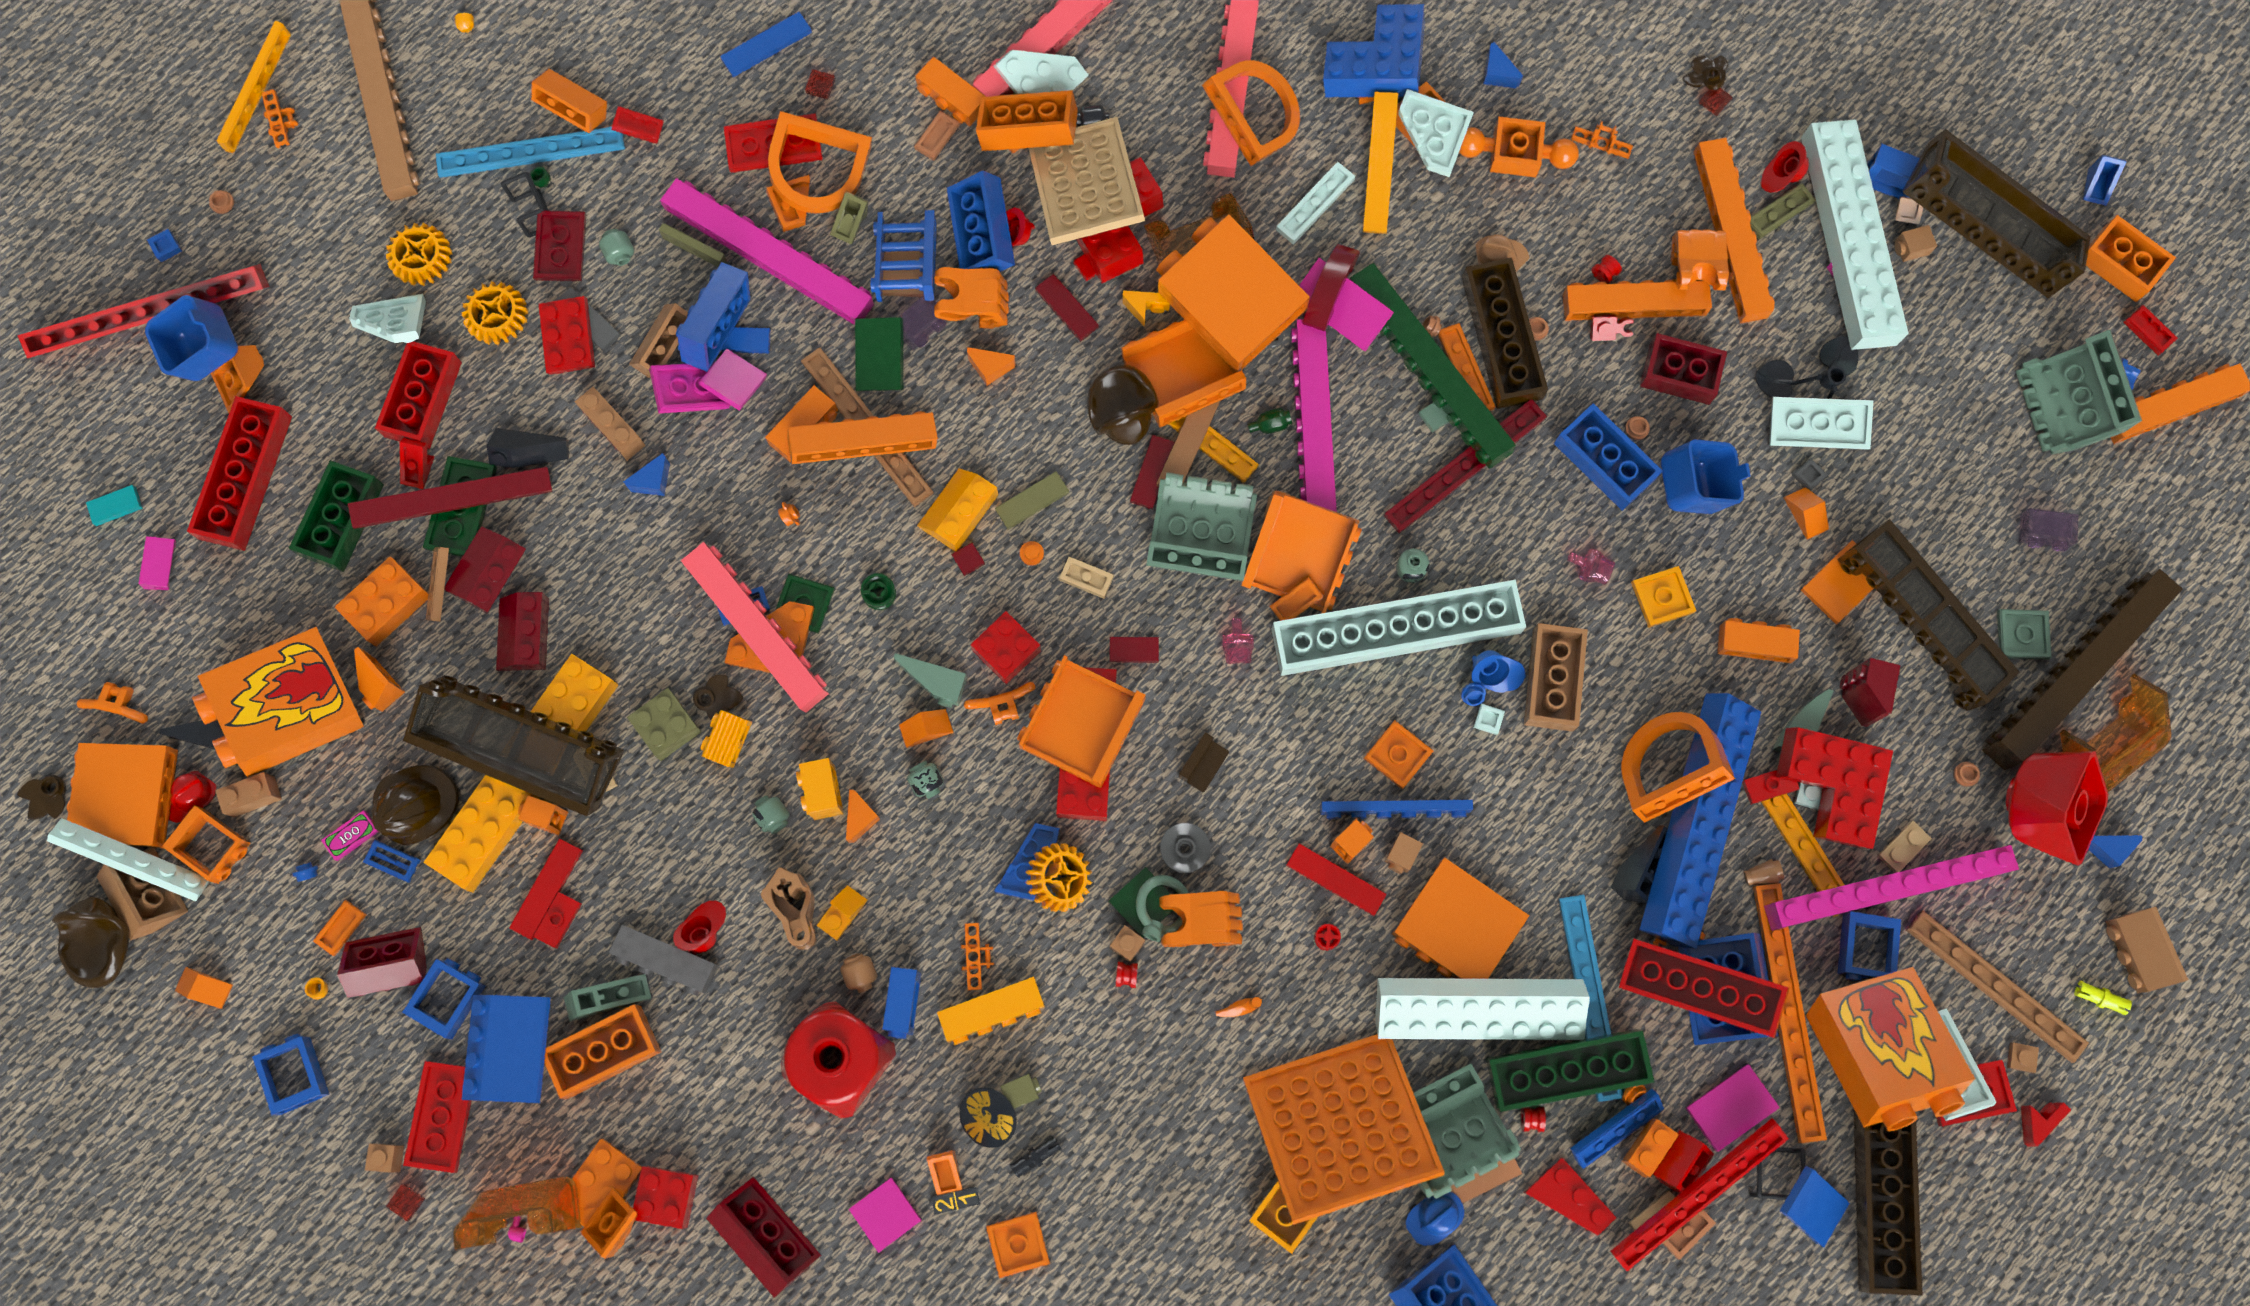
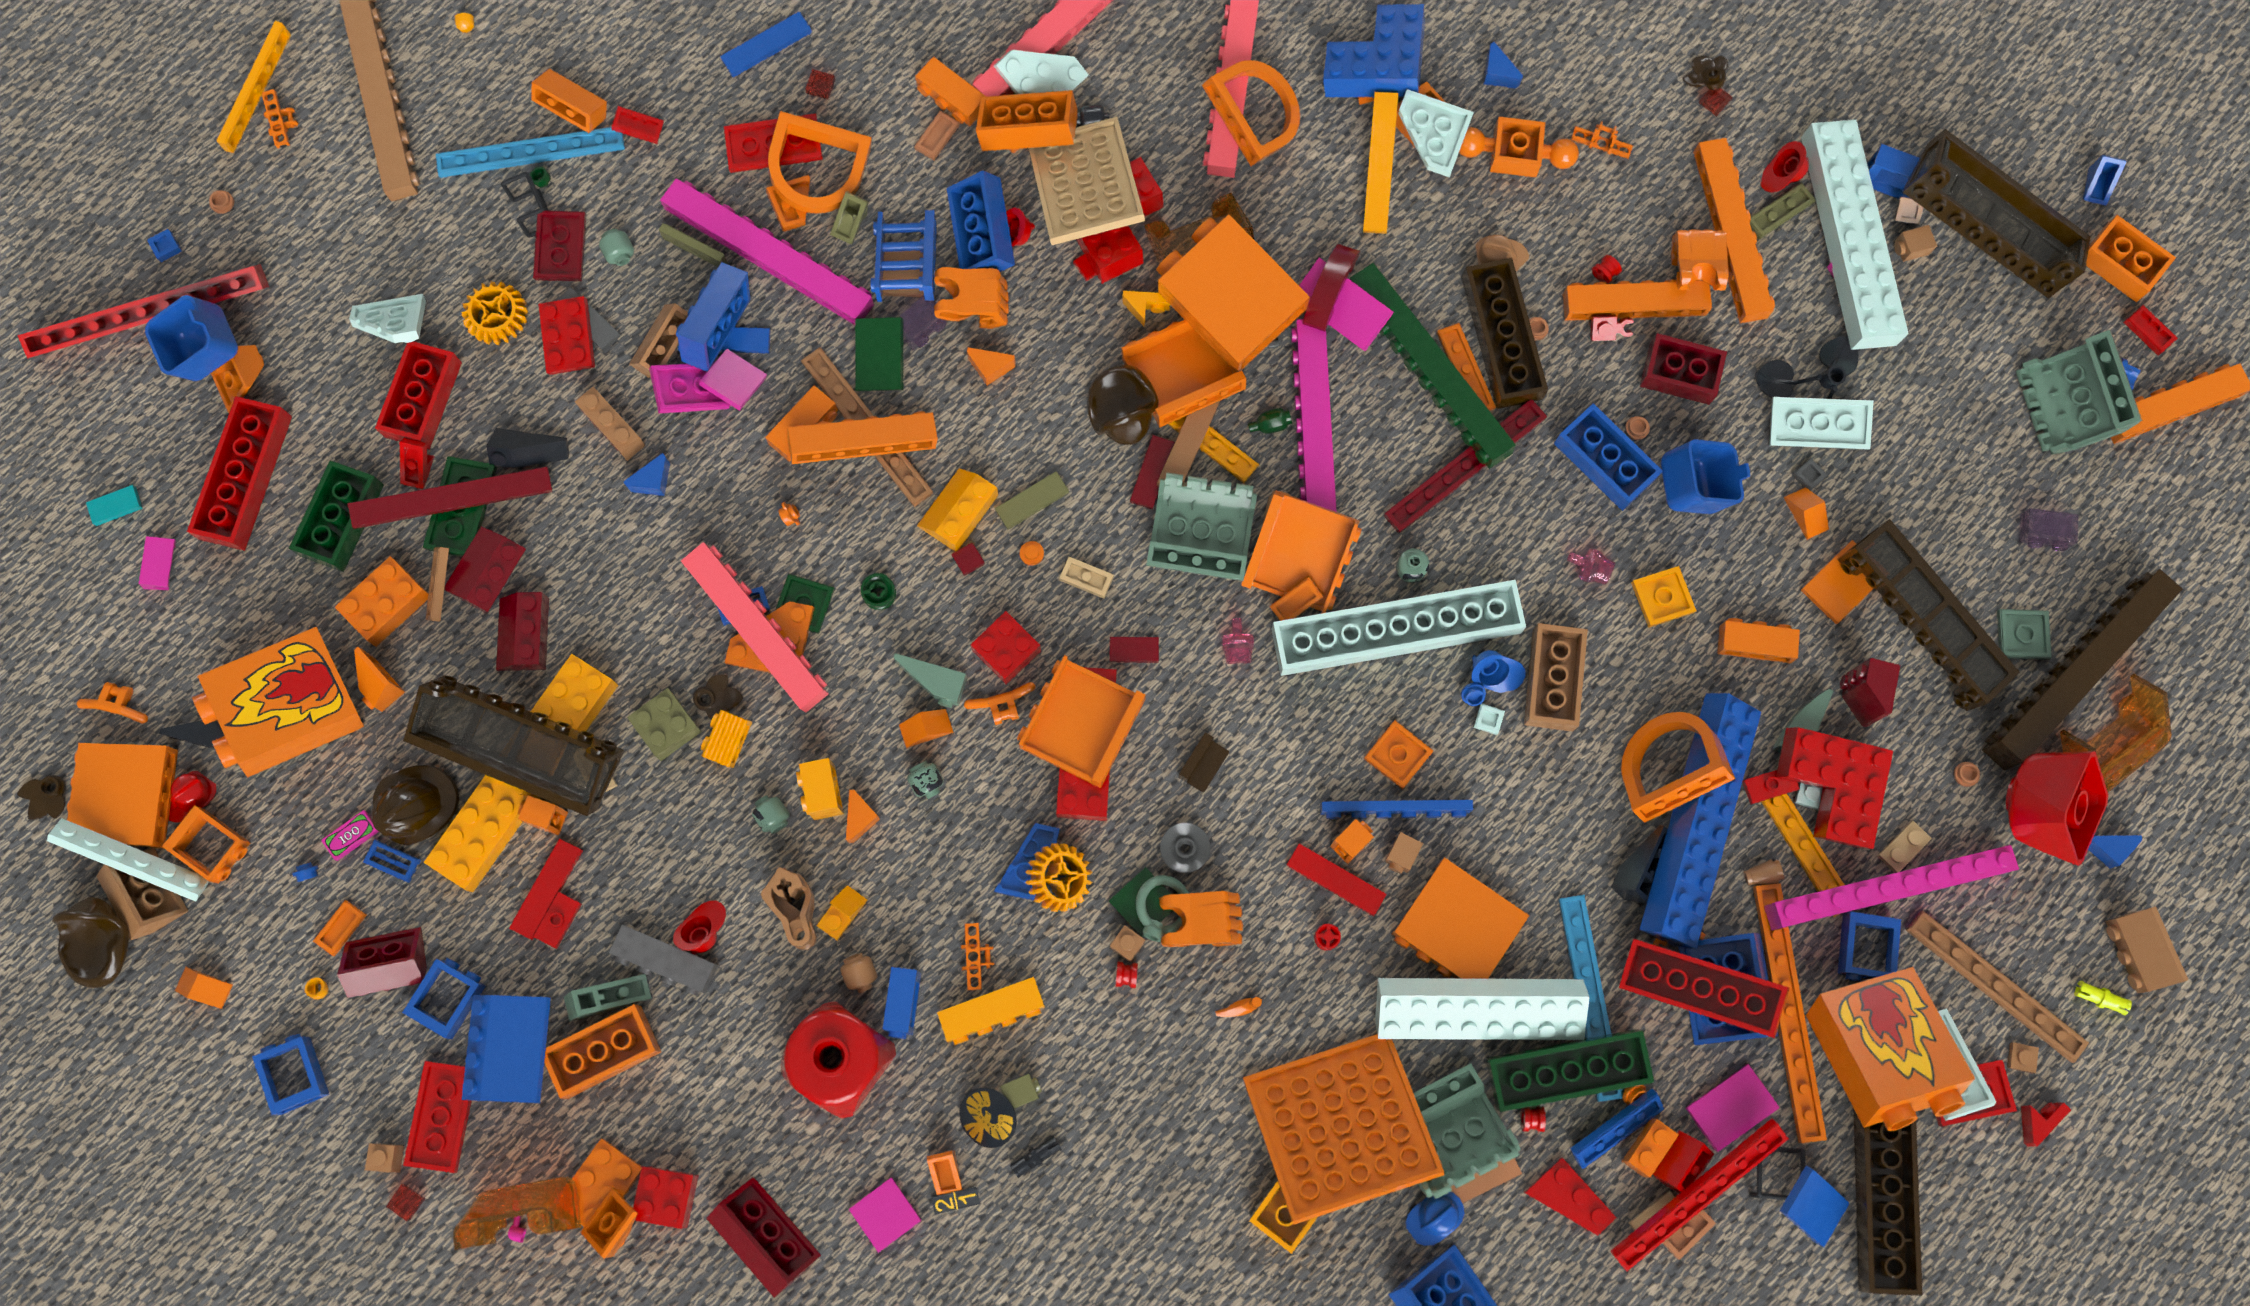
(248, 794): medium nougat brick -> none
(431, 240): light orange gear -> none
(1017, 1245): orange tile -> none
(1066, 307): dark red tile -> none
(1315, 203): light aqua plate -> none
(1432, 325): nougat plate -> none
(1433, 417): sand green tile -> none

